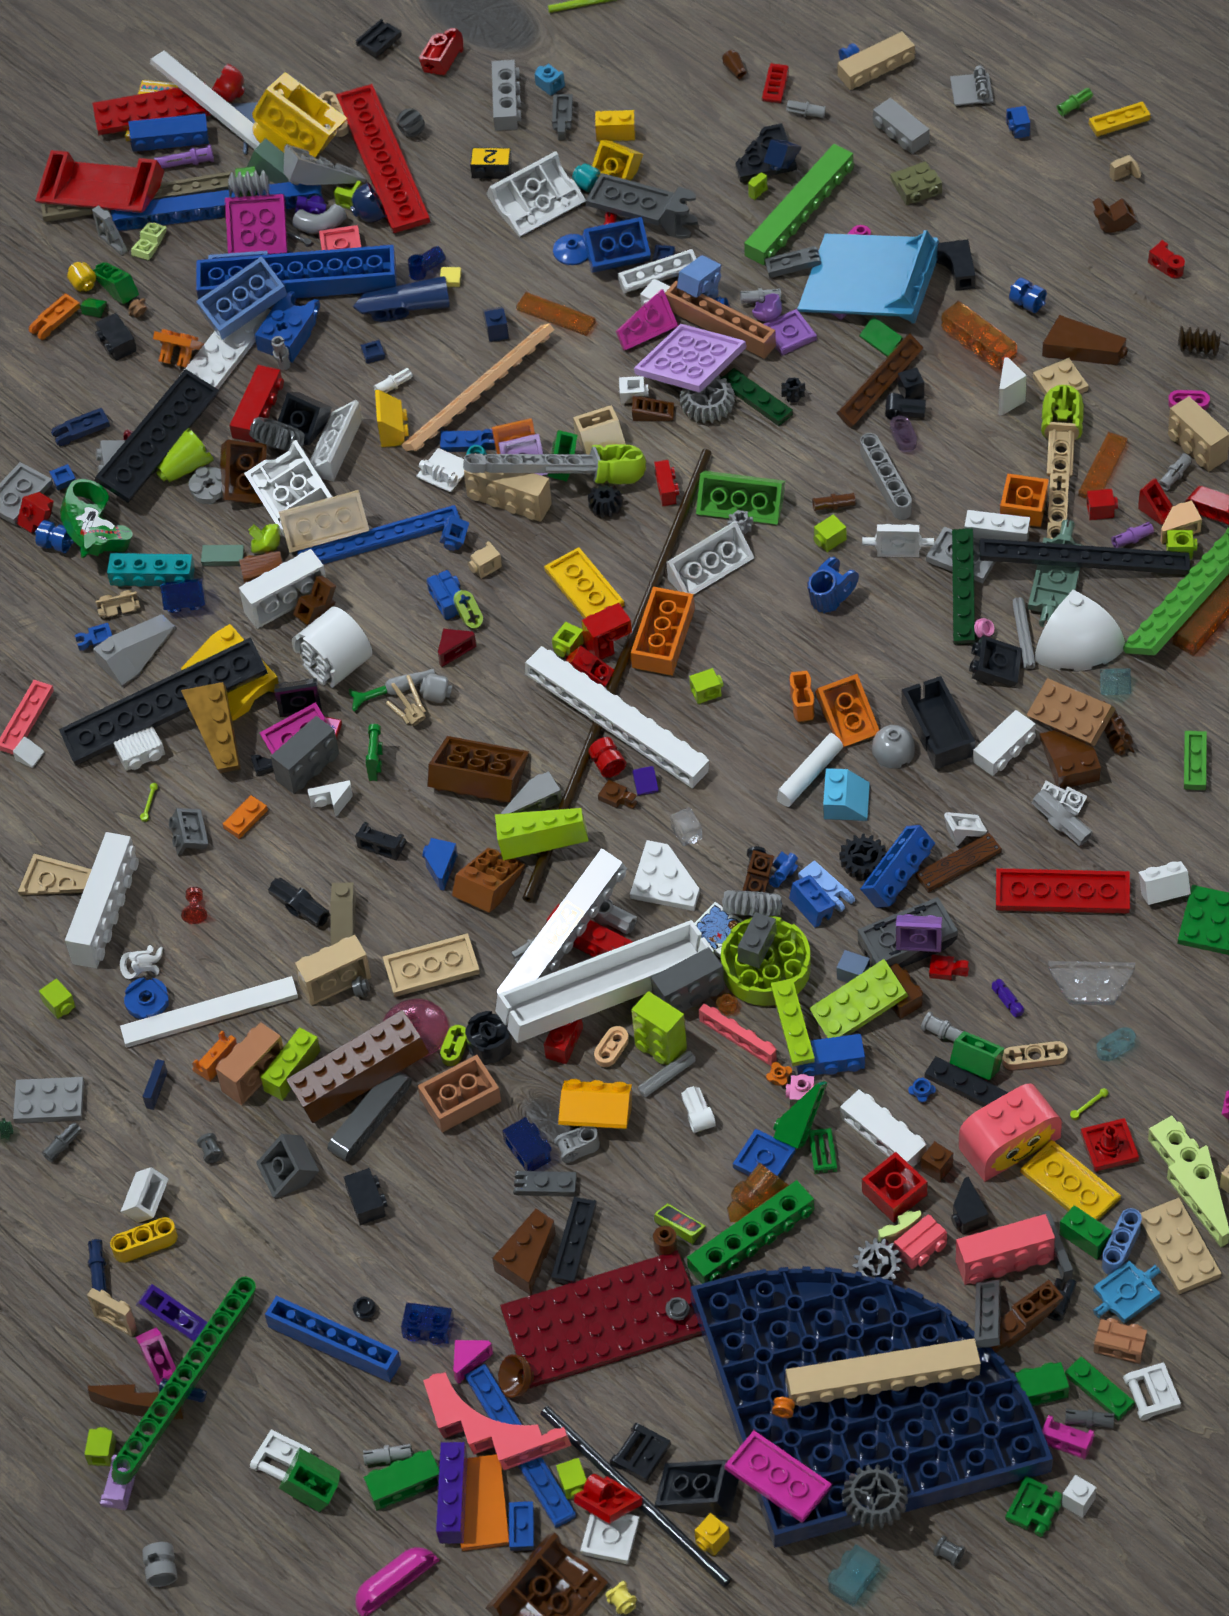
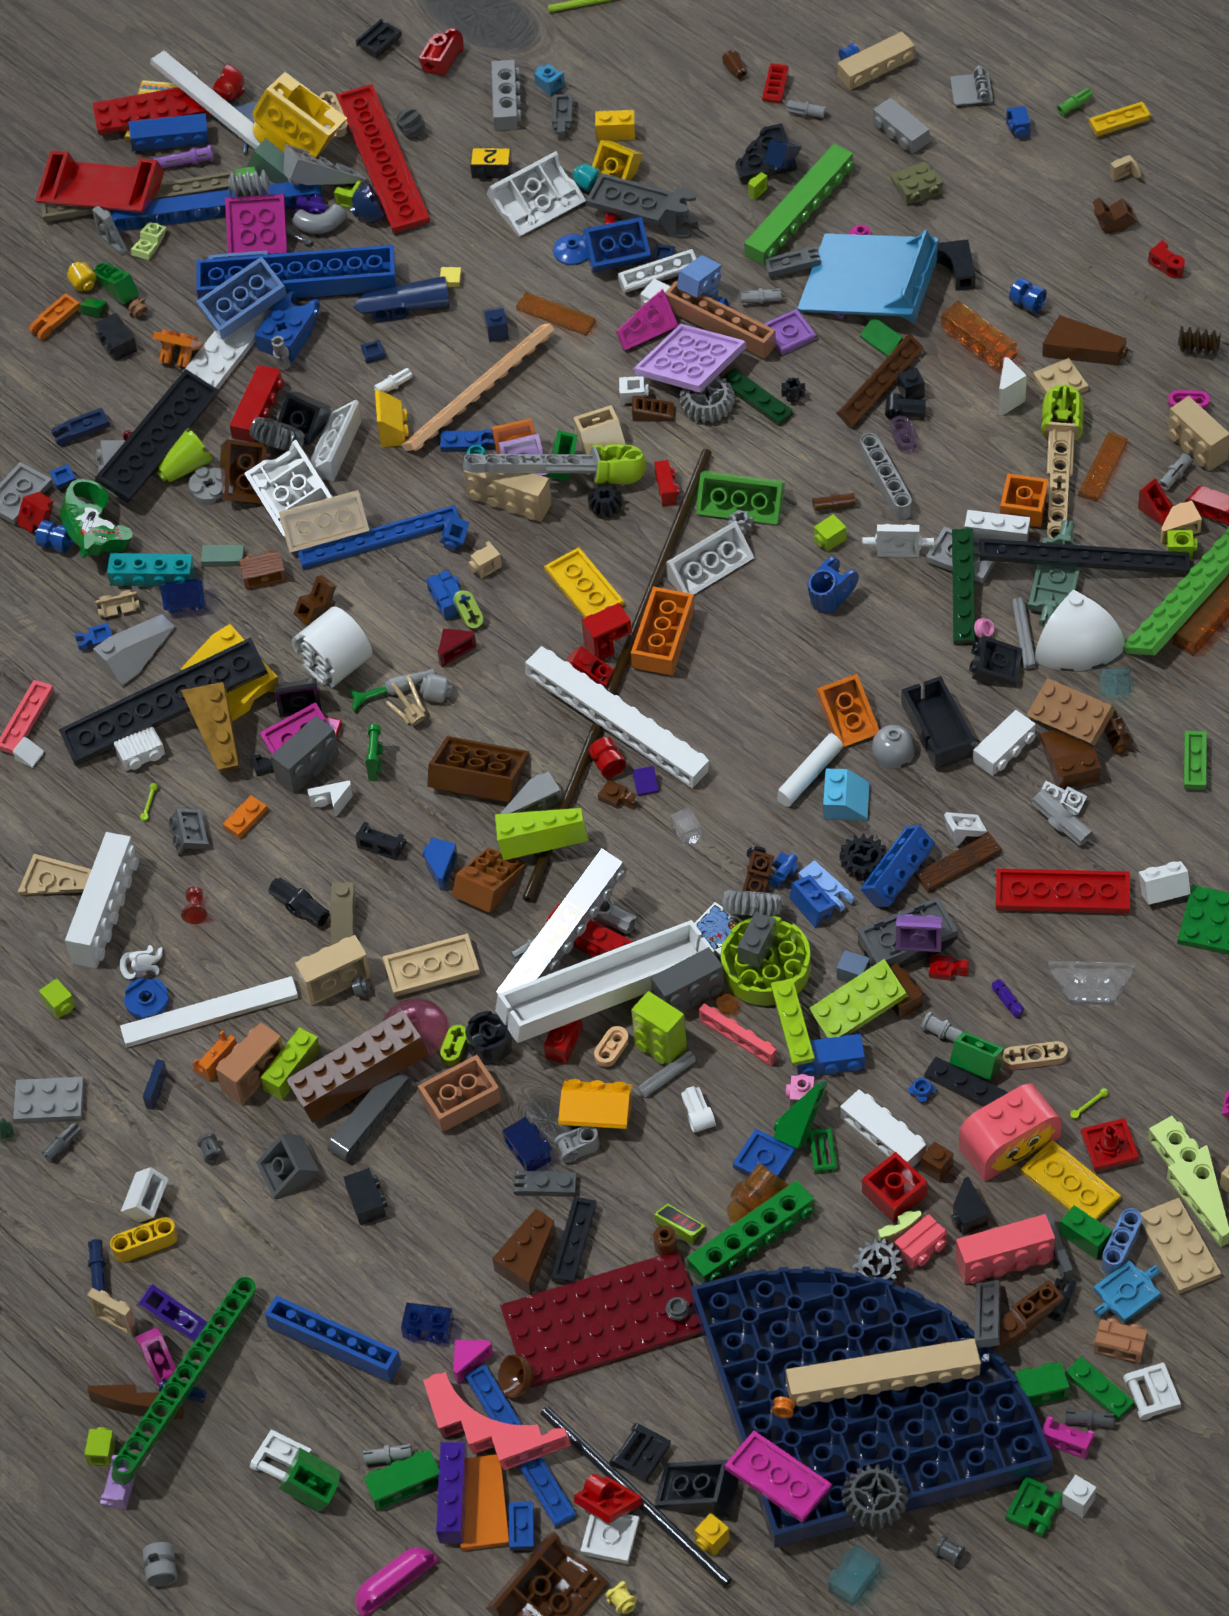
(265, 539): lime piece -> none
(279, 589): white brick -> none
(340, 238): coral plate -> none
(364, 1308): black plate -> none
(420, 264): clear blue piece -> none
(442, 470): white hinge -> none
(567, 639): lime brick -> none
(571, 1477): lime brick -> none
(663, 879): white plate -> none
(705, 685): lime brick -> none
(769, 309): medium lavender hair -> none
(779, 1080): orange plate -> none
(802, 696): orange brick -> none
(1101, 504): red brick -> none
(1114, 1042): clear light blue beam -> none
(1132, 535): medium lavender pin -> none

